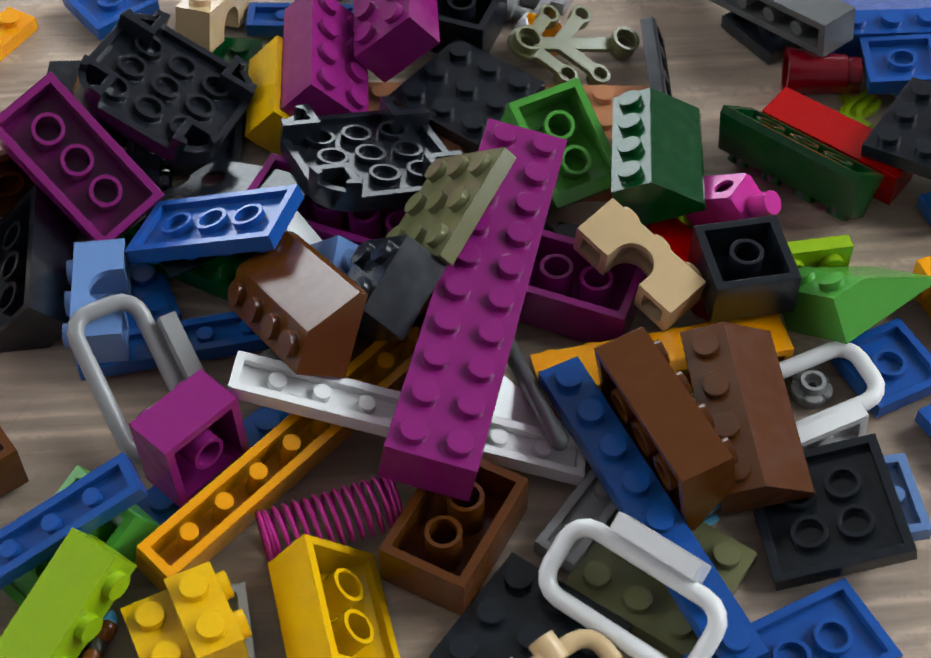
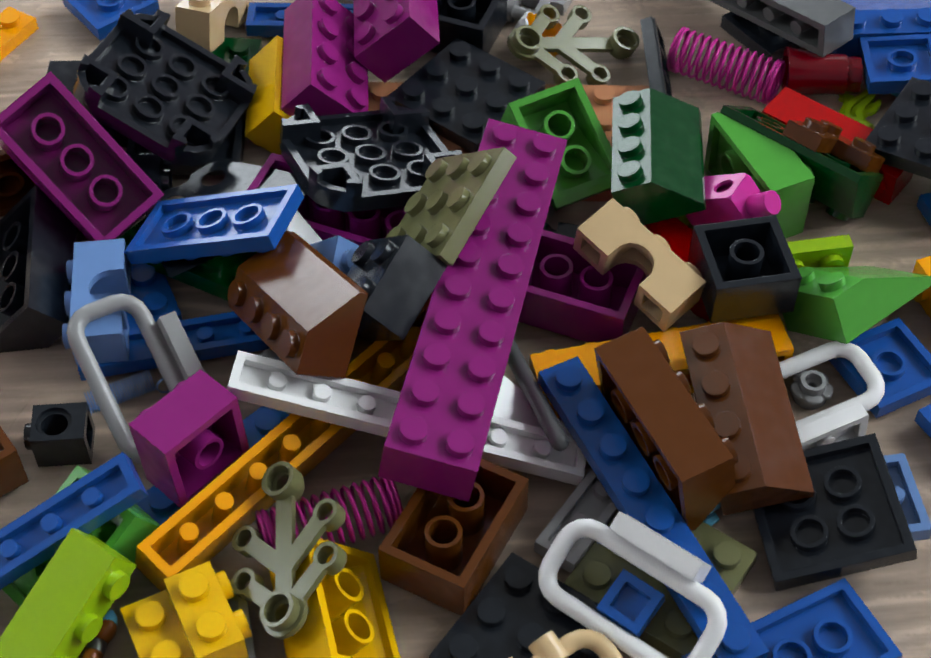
(60, 434): none -> black brick
(133, 395): none -> medium blue piece
(286, 608): none -> olive plant
(631, 603): none -> blue plate
(771, 81): none -> dark pink piece
(771, 165): none -> bright green slope
(826, 138): none -> reddish brown plate

